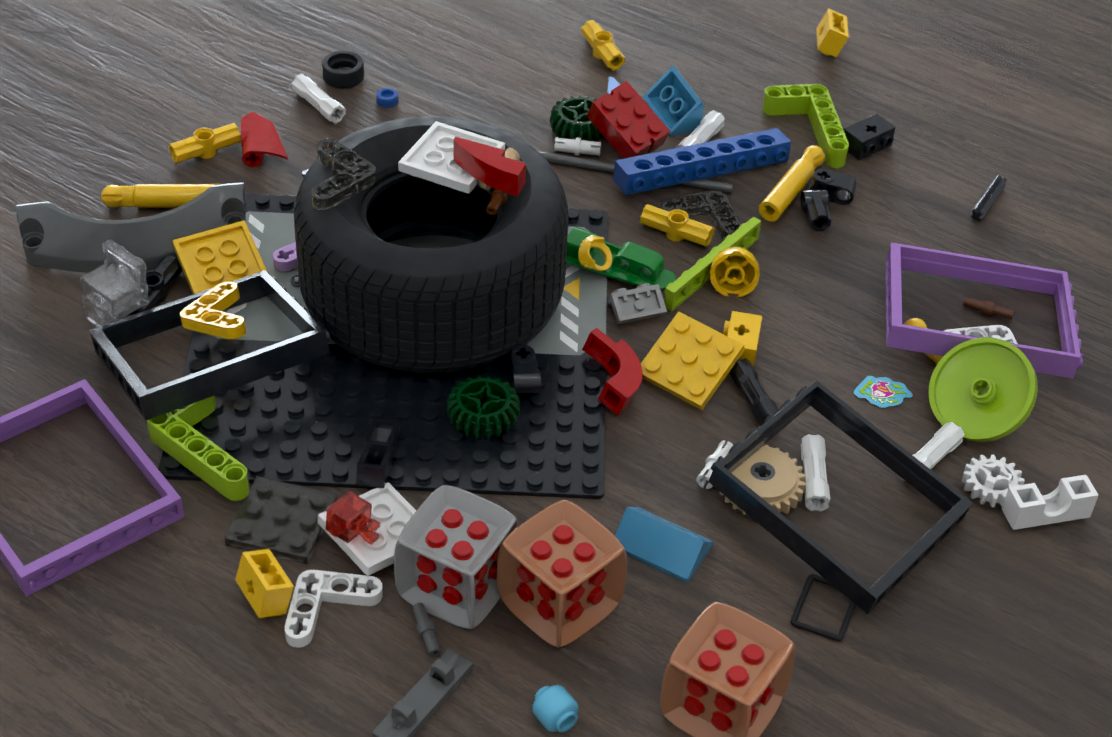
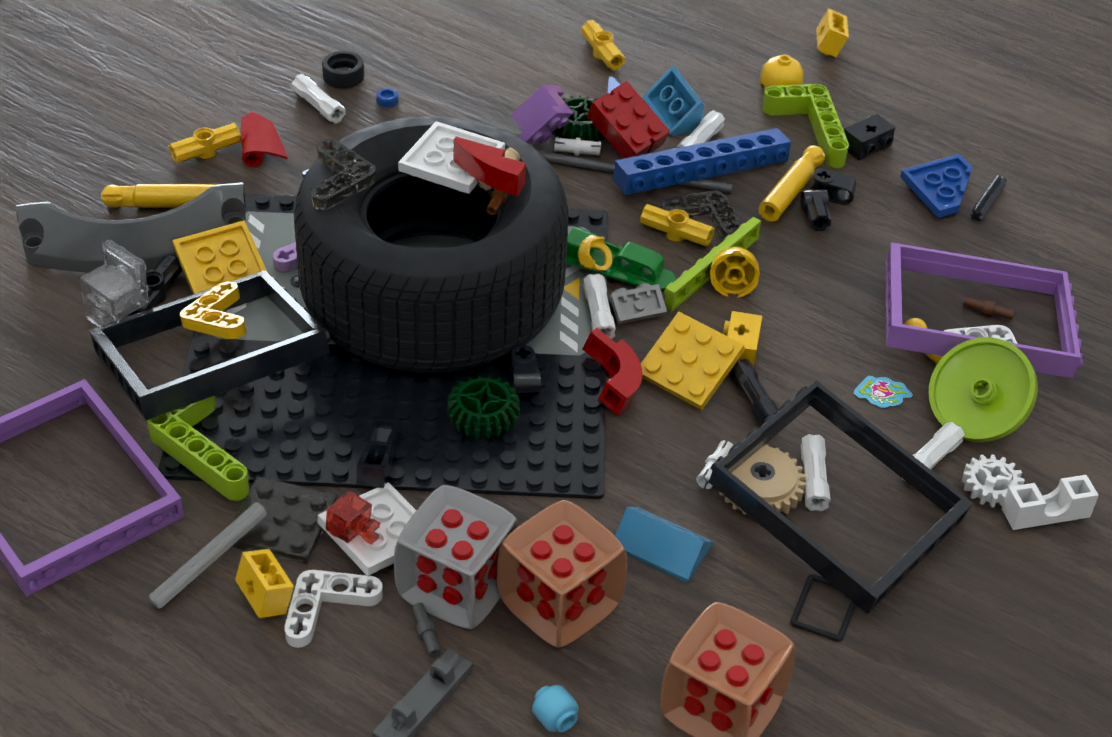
(207, 555): none -> light grey axle
(542, 114): none -> medium lavender bracket
(596, 294): none -> white axle
(781, 71): none -> yellow cylinder
(939, 183): none -> blue plate

